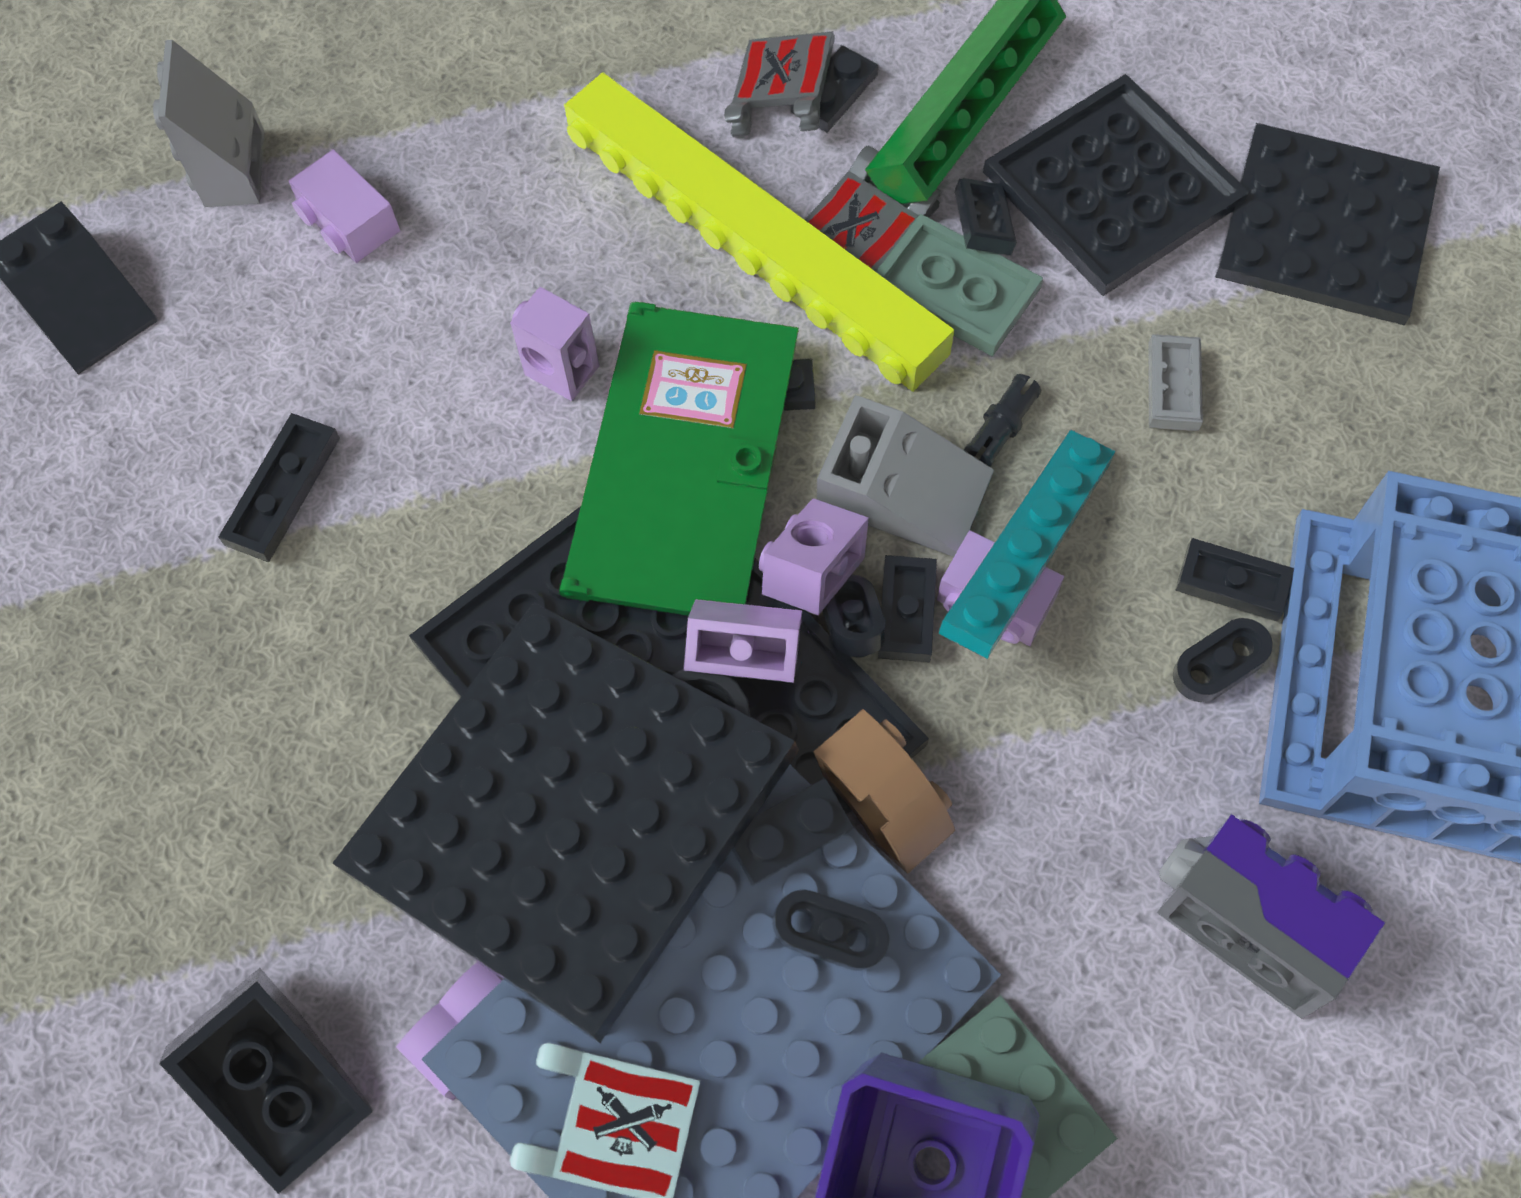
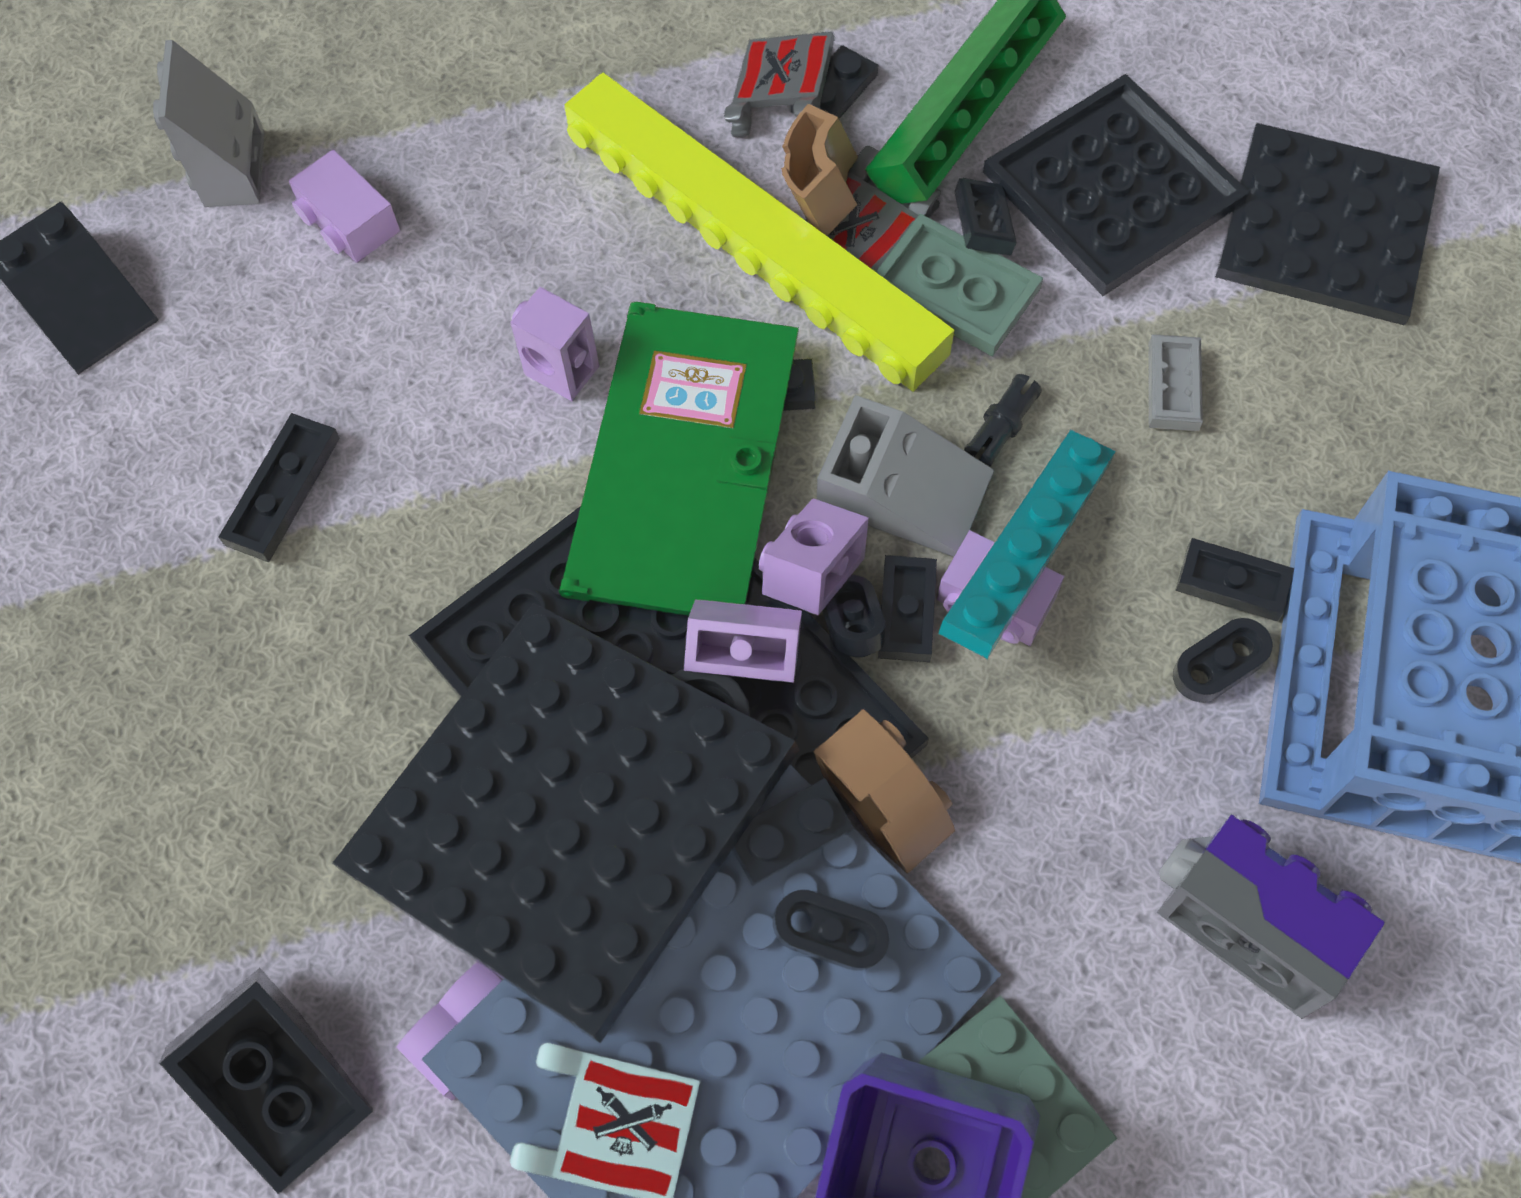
(818, 167): none -> medium nougat brick

